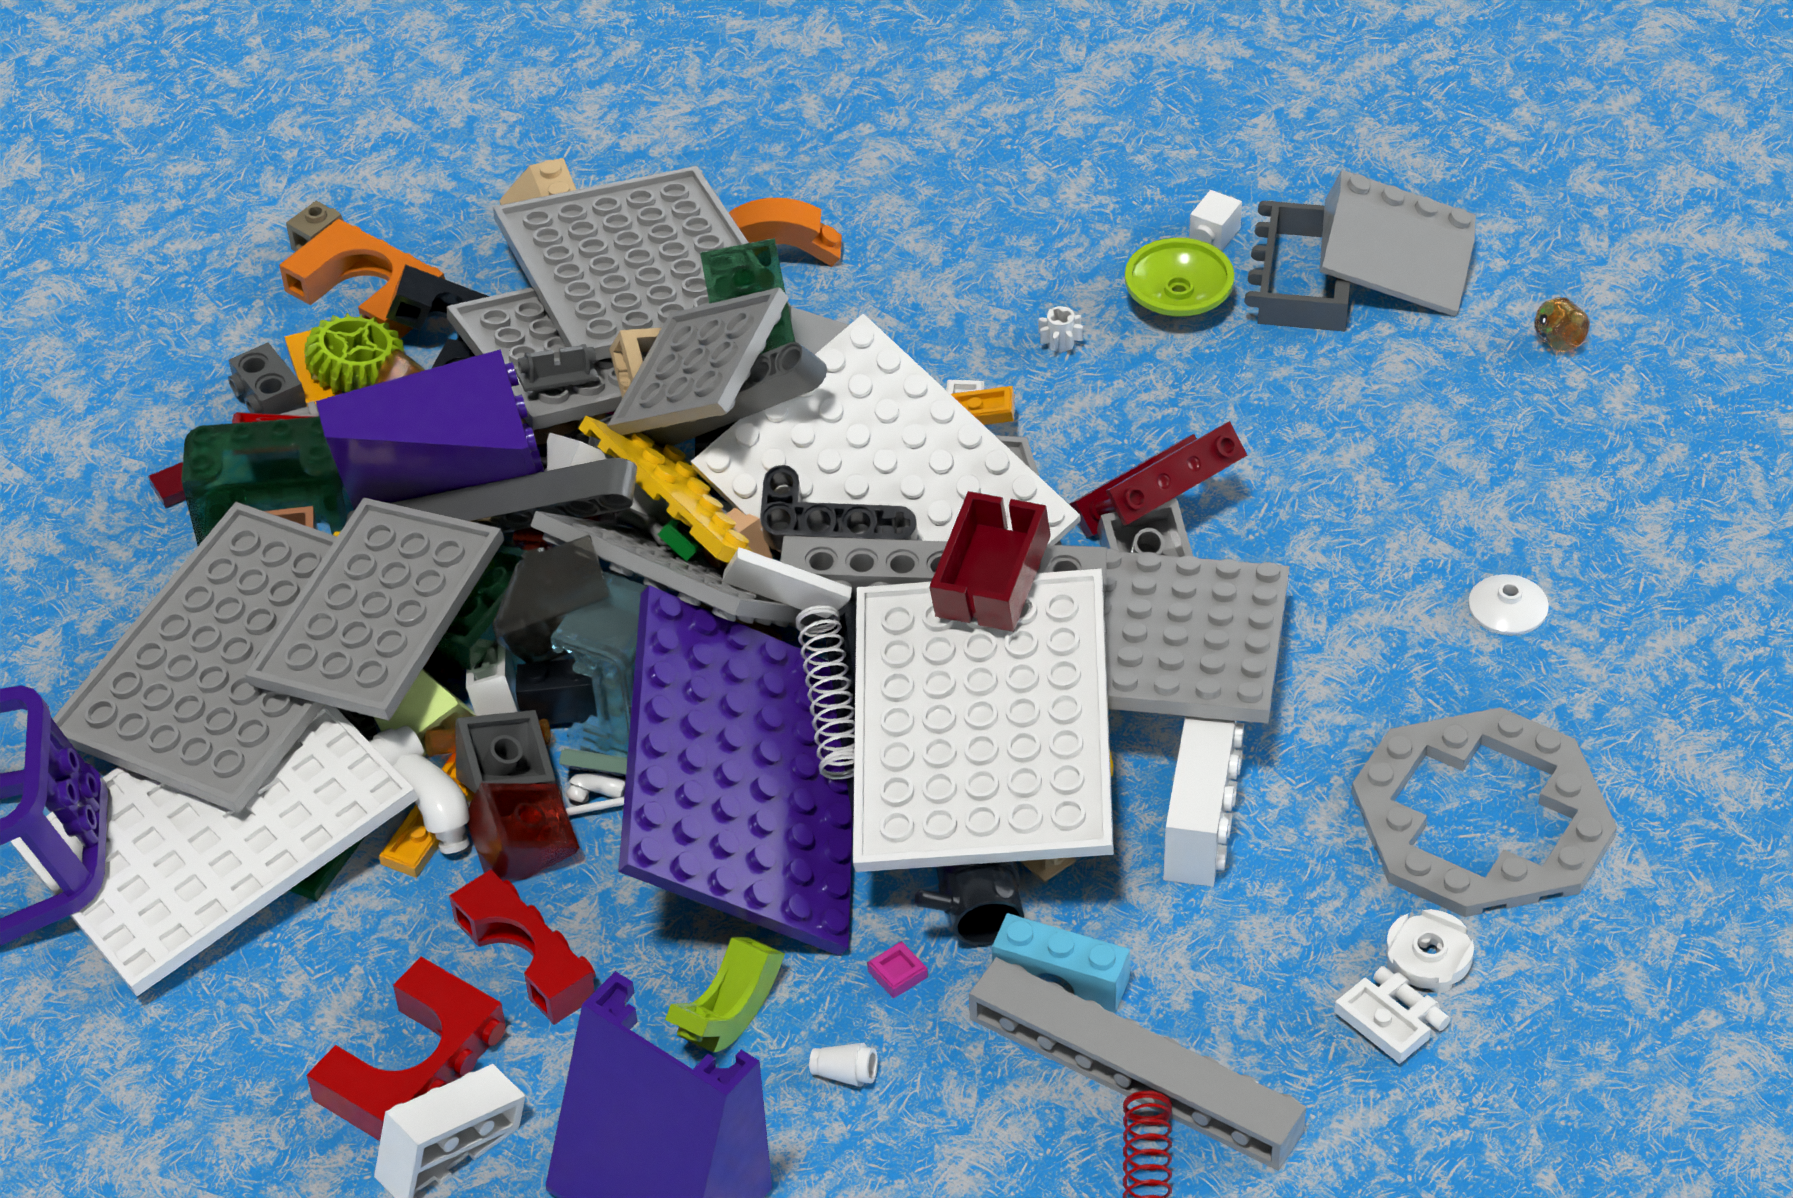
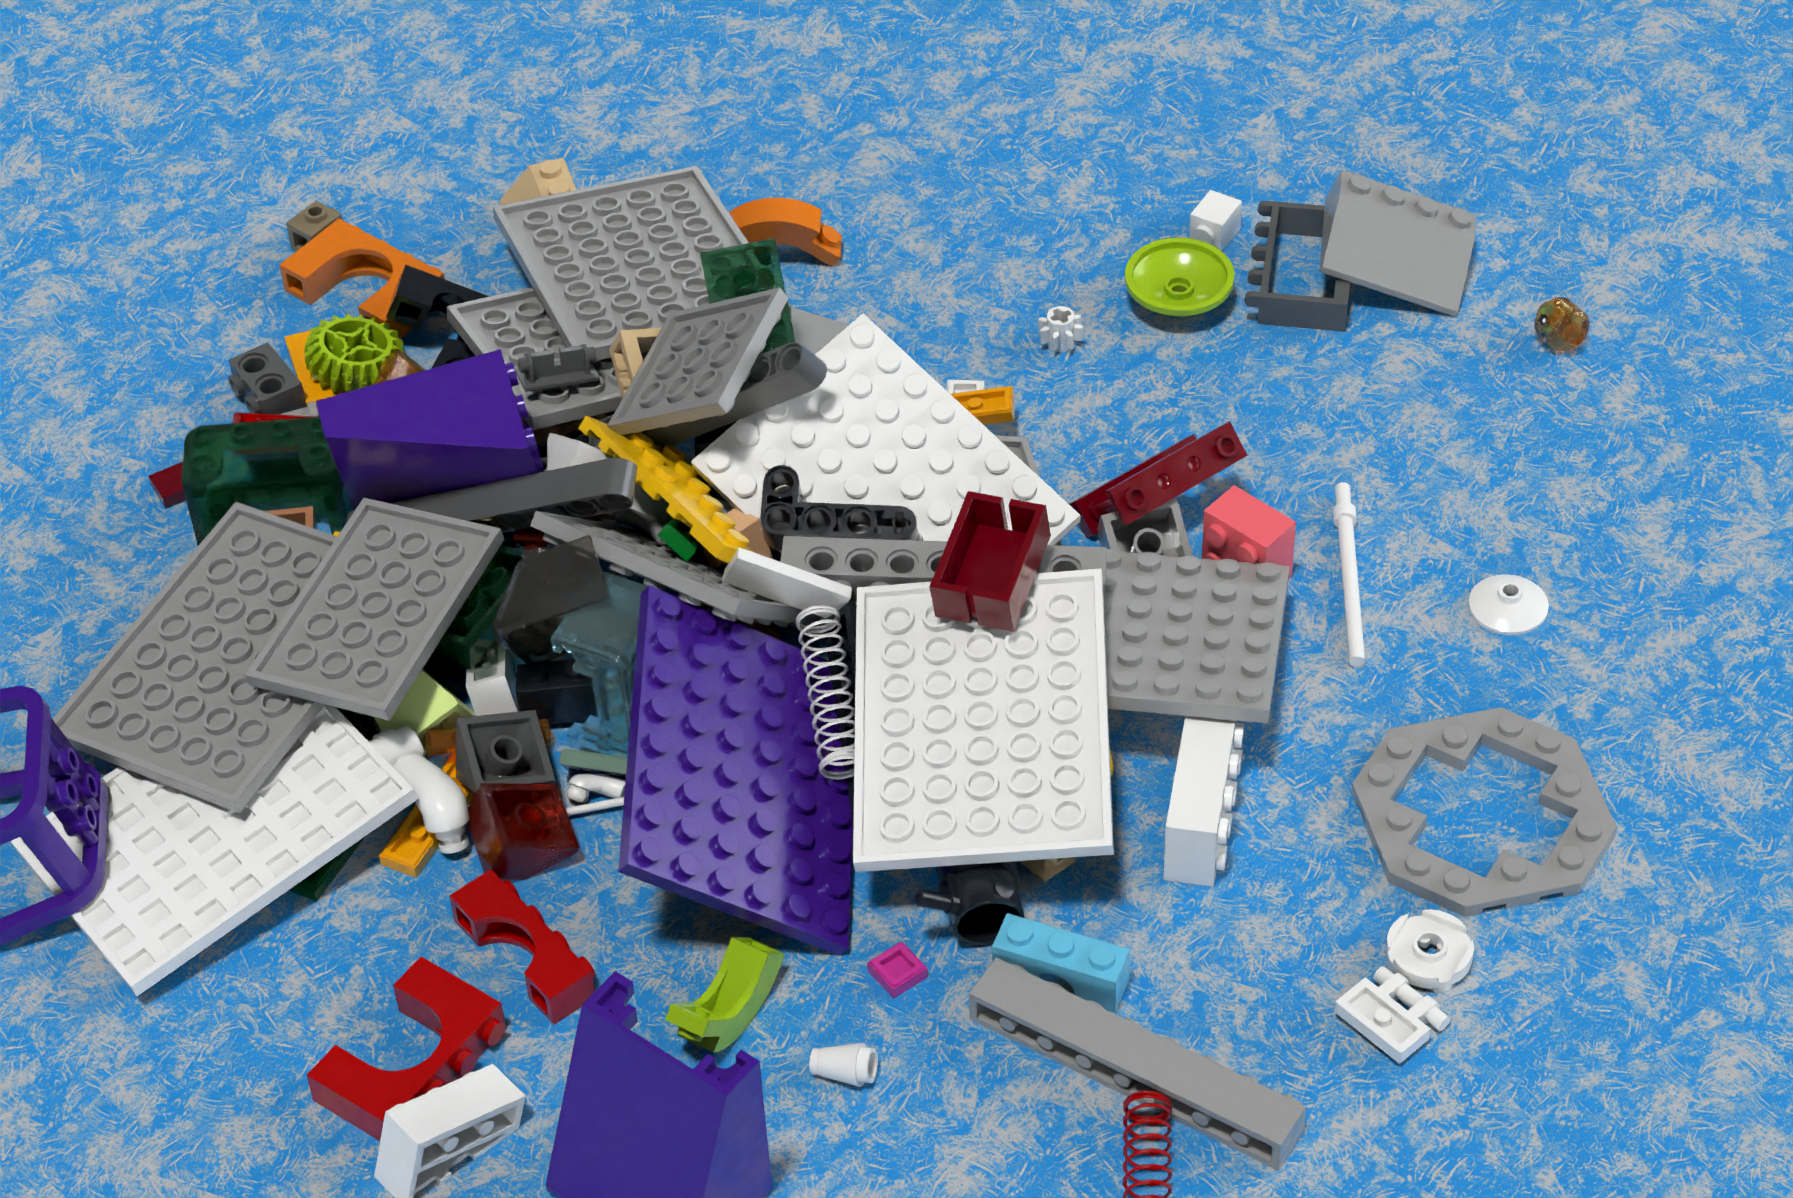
(1247, 531): none -> coral brick
(1345, 519): none -> white bar

